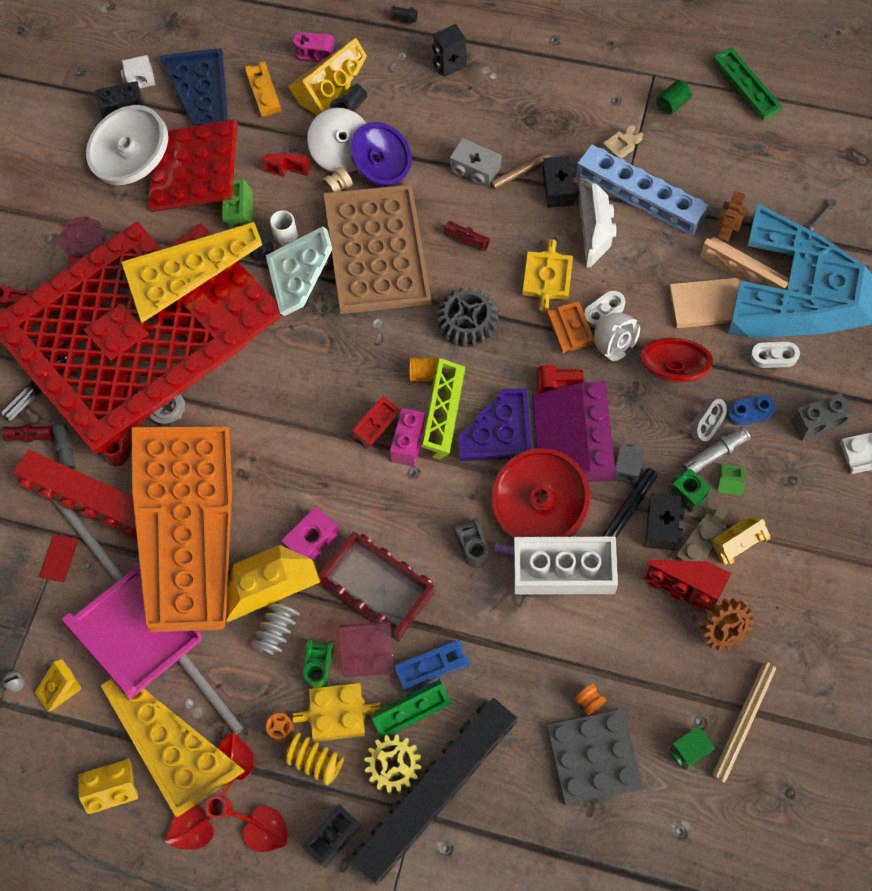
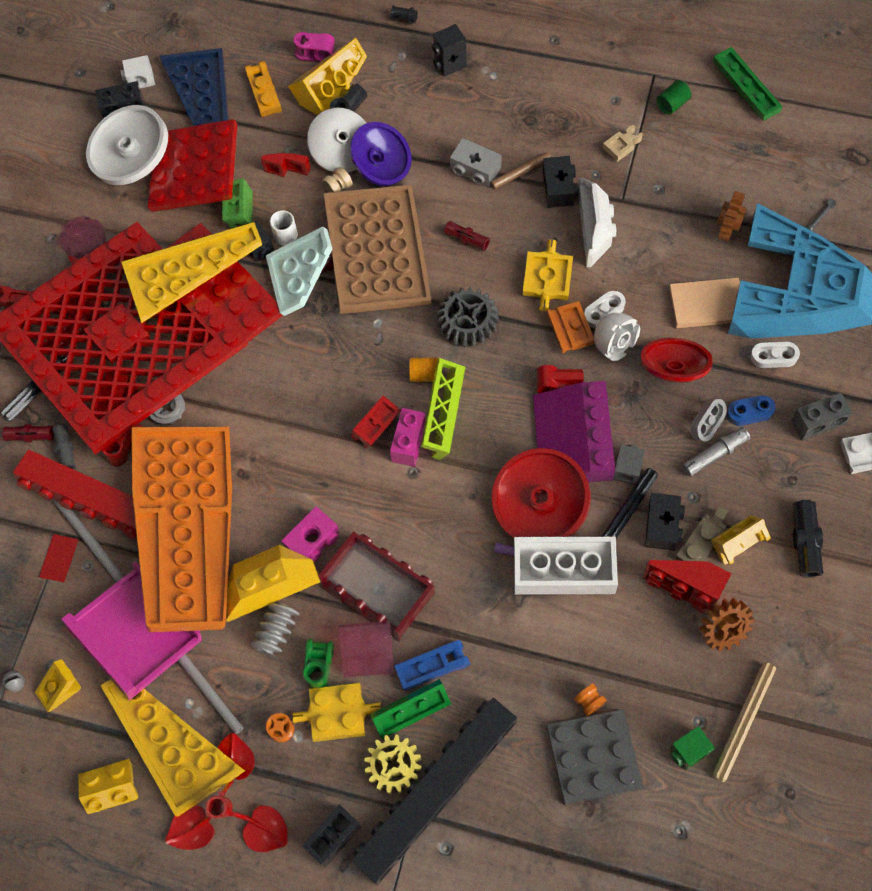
(313, 760): yellow piece -> none
(470, 539): dark grey piece -> none
(499, 429): dark purple plate -> none
(646, 199): light blue brick -> none
(690, 499): green brick -> none
(731, 479): bright green slope -> none
(741, 265): light nougat fence -> none
(807, 538): none -> black piece

